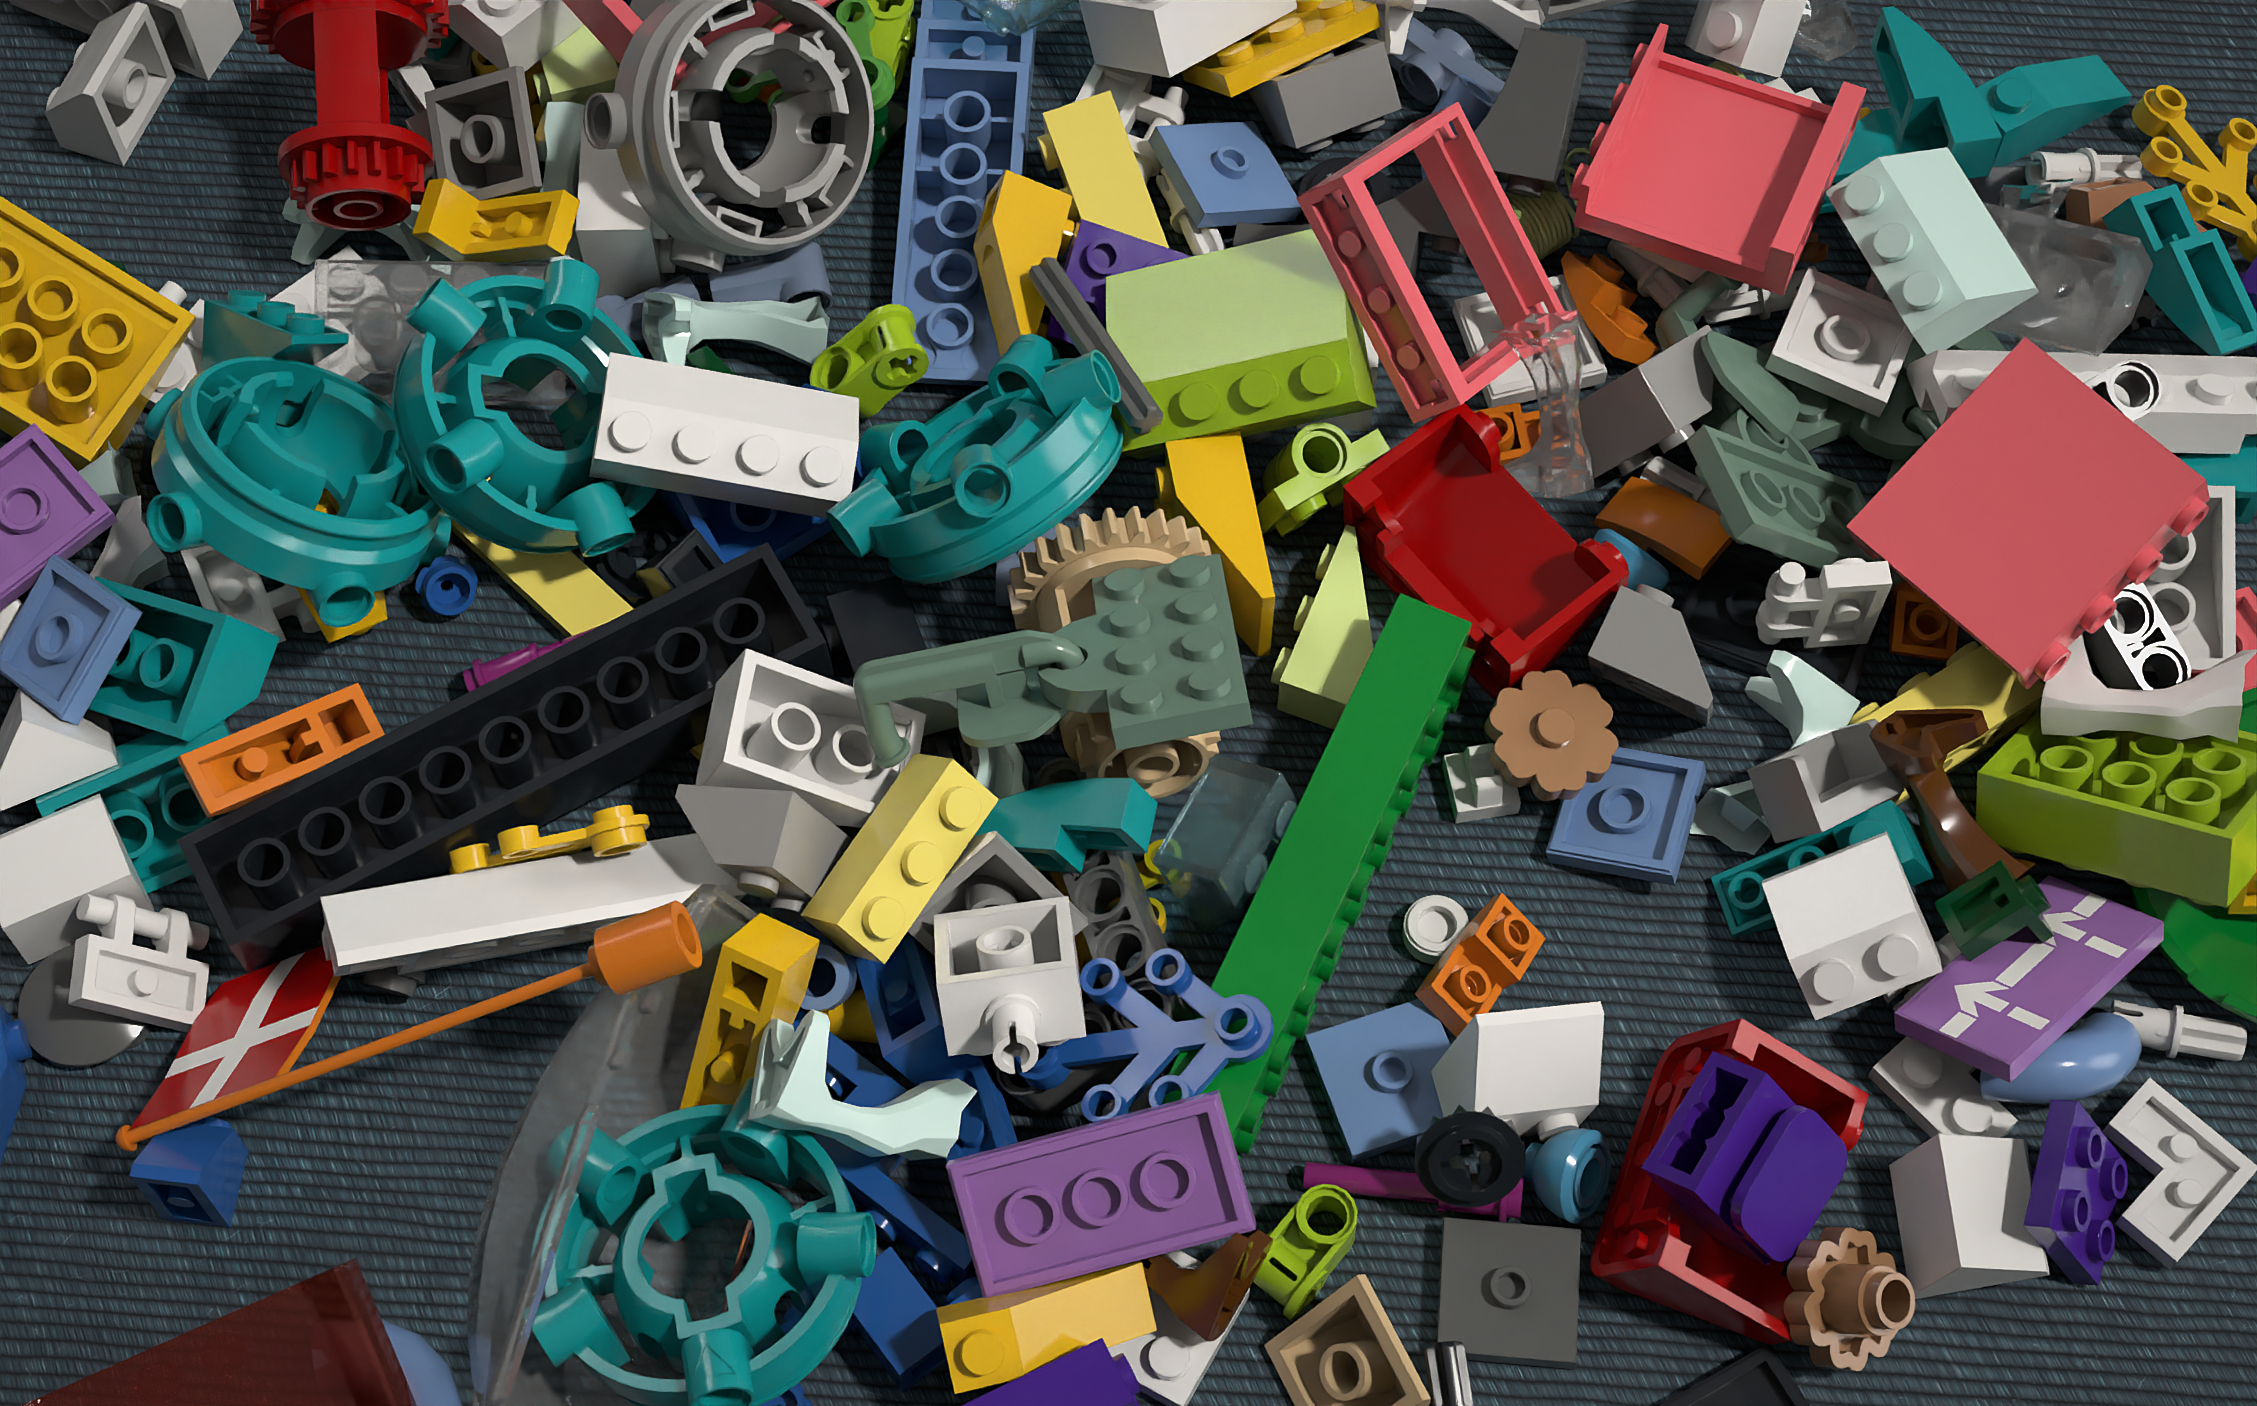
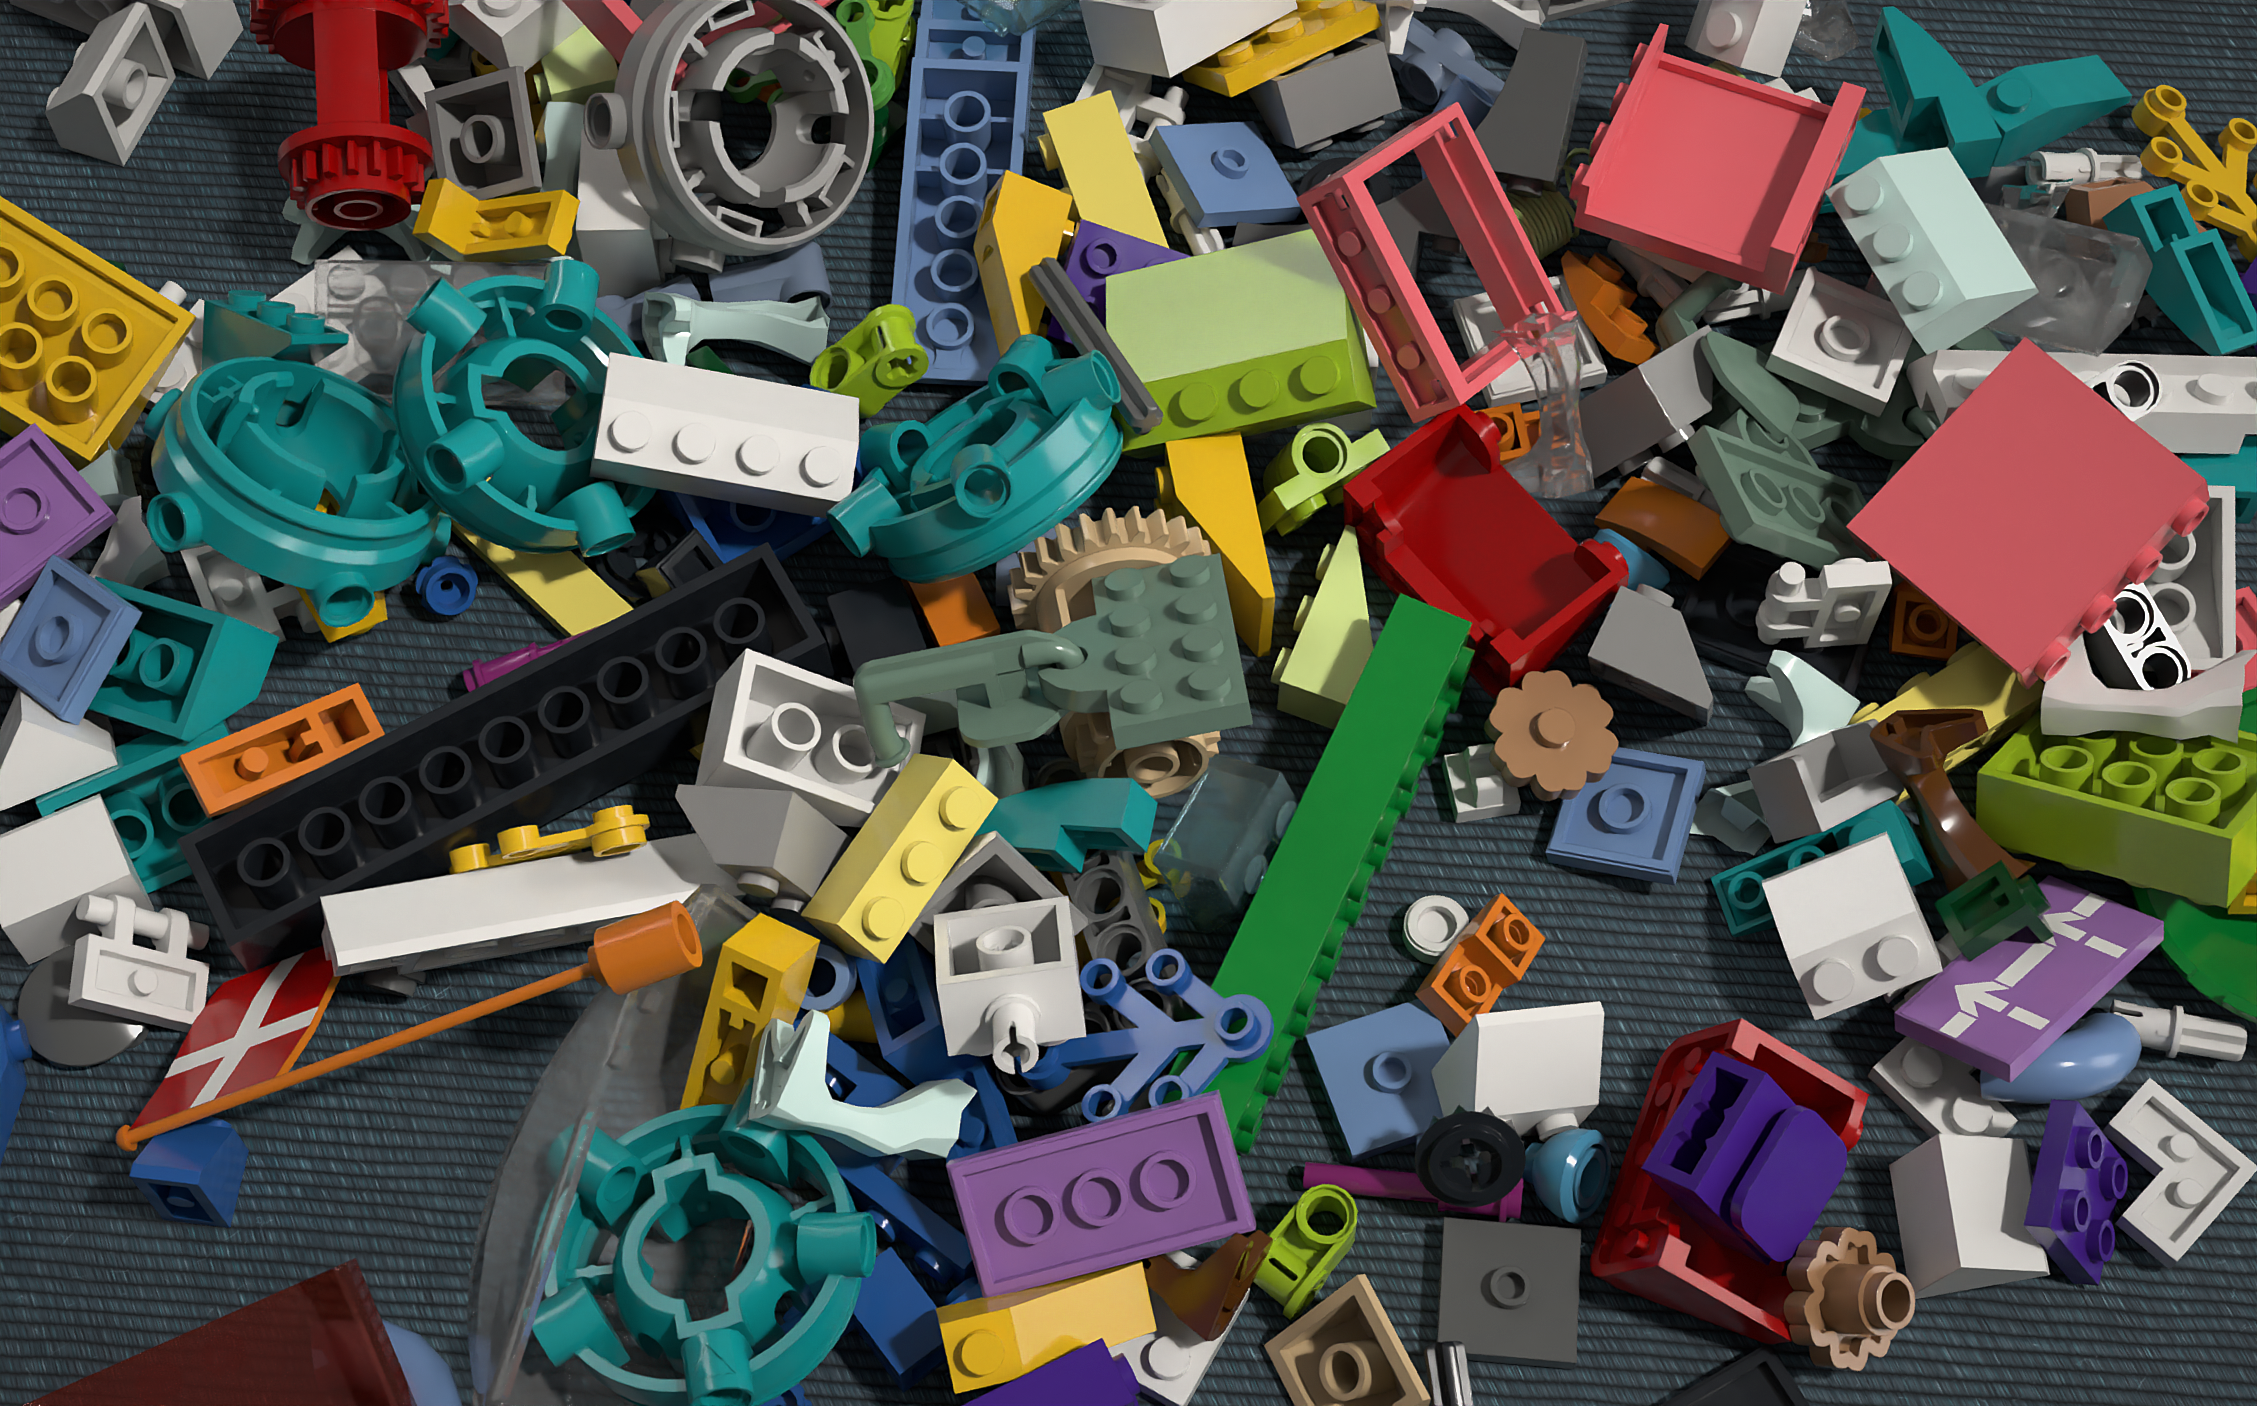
(953, 610): none -> orange slope

